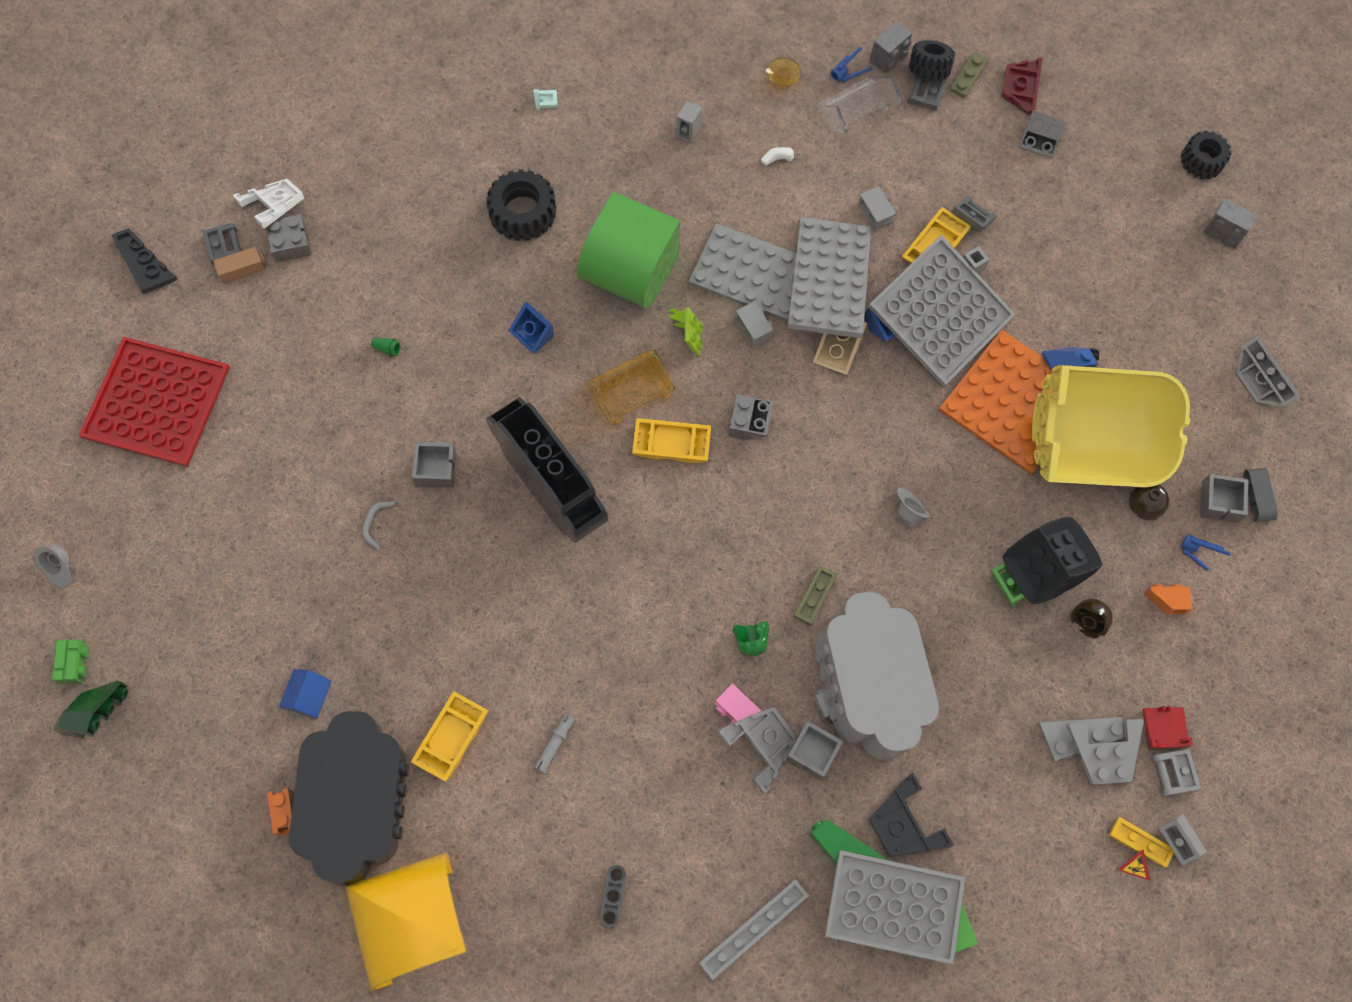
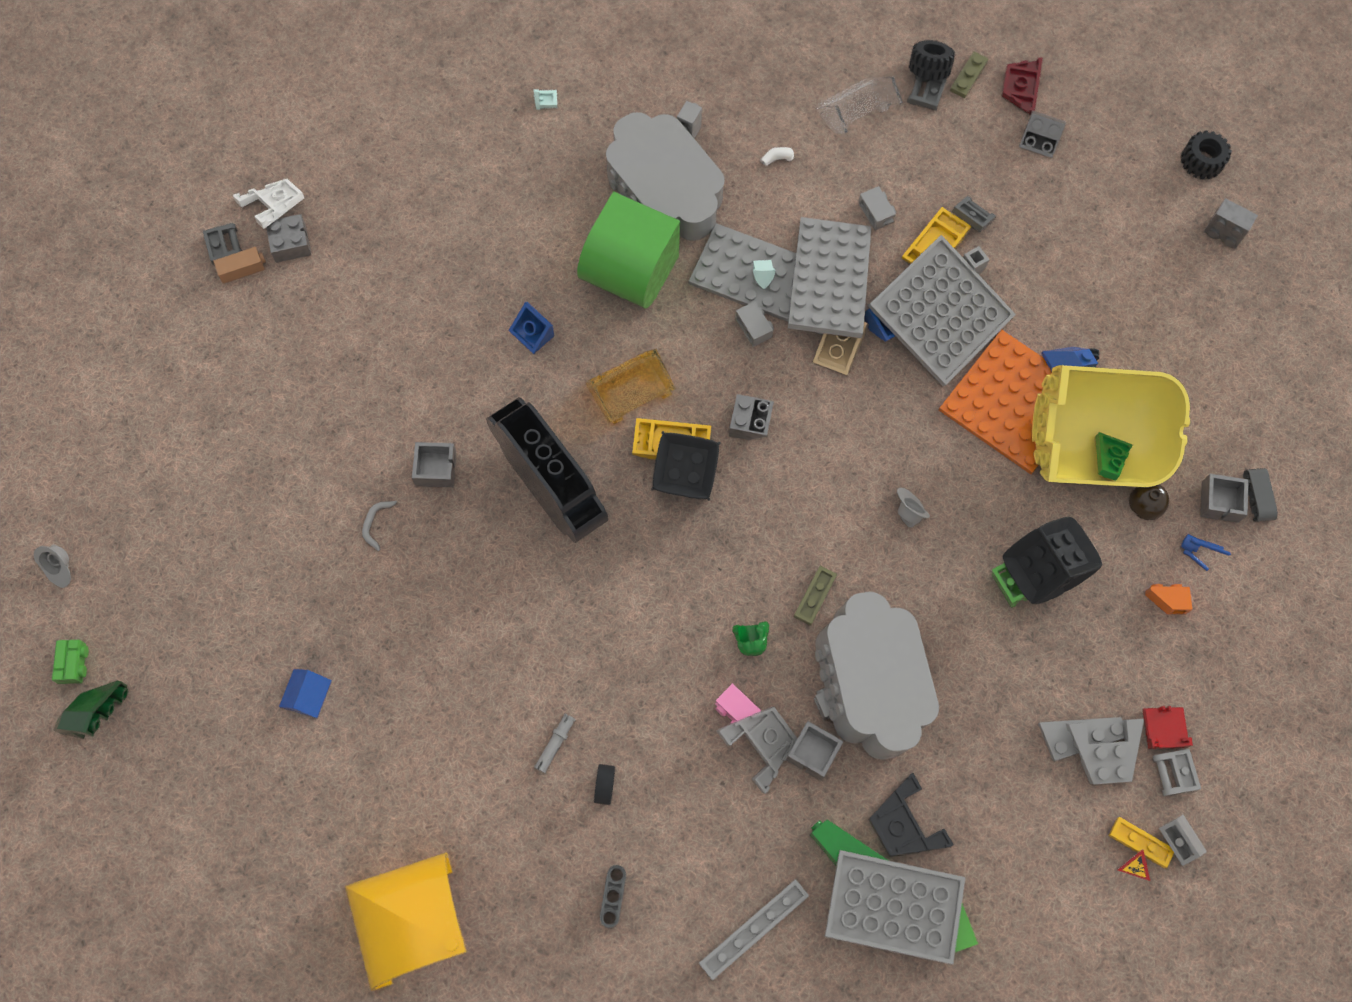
(142, 263): black wing -> none
(154, 401): red plate -> none
(280, 811): orange brick -> none
(348, 798): black brick -> none
(386, 345): green cone -> none
(450, 736): yellow slope -> none
(525, 224): black tyre -> none
(604, 784): none -> black tyre
(665, 170): none -> light grey brick
(685, 465): none -> black piece
(691, 326): lime plate -> none
(763, 272): none -> light aqua tile
(783, 66): clear yellow dish -> none
(840, 71): blue plant -> none
(890, 47): flat silver piece -> none
(1094, 616): dark brown cylinder -> none
(1111, 455): none -> green wing
(1264, 375): light grey wedge -> none

